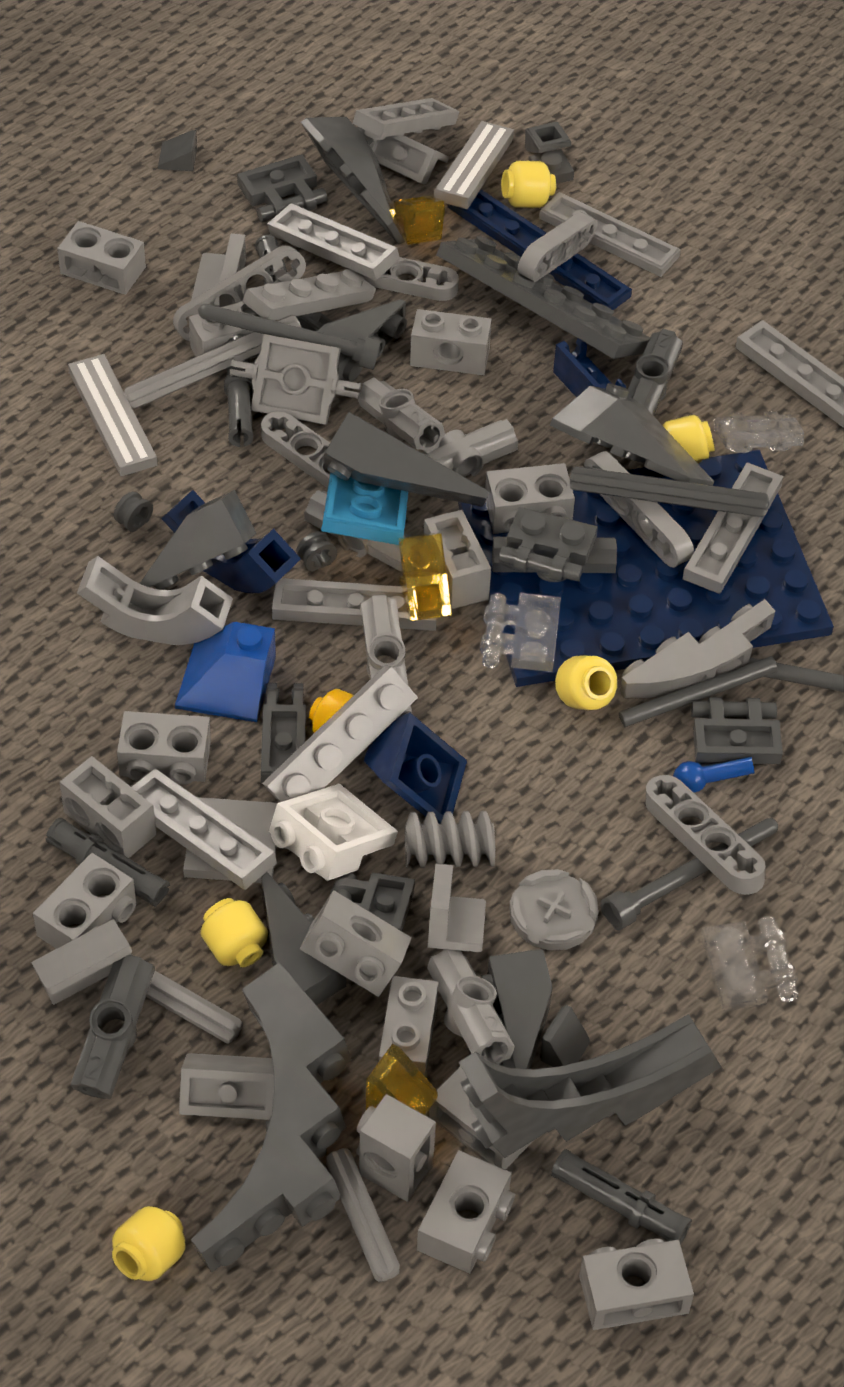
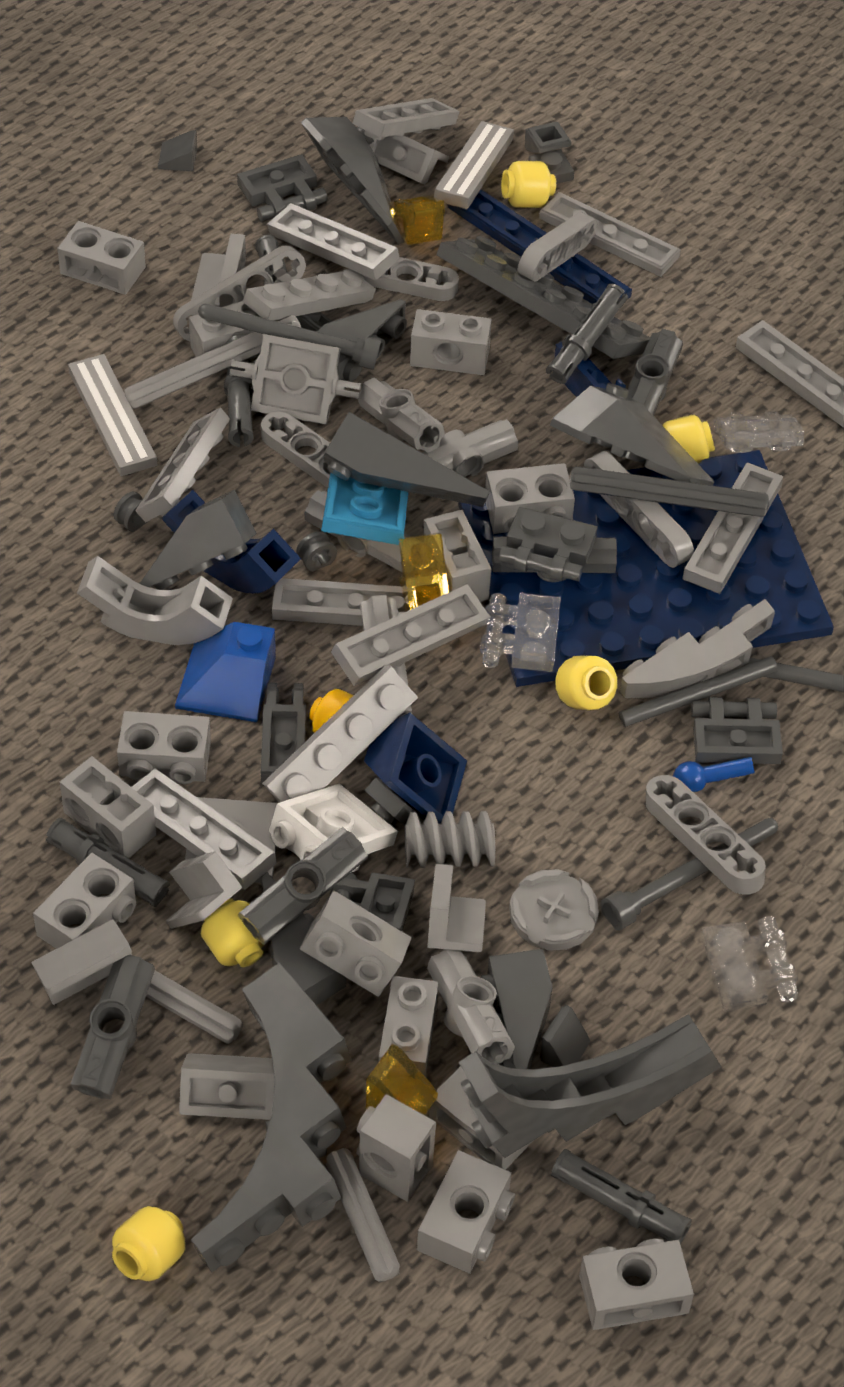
(183, 464): none -> light grey plate
(206, 884): none -> light grey panel
(283, 904): none -> dark grey piece
(387, 803): none -> dark grey plate
(410, 634): none -> light grey plate
(579, 344): none -> dark grey pin

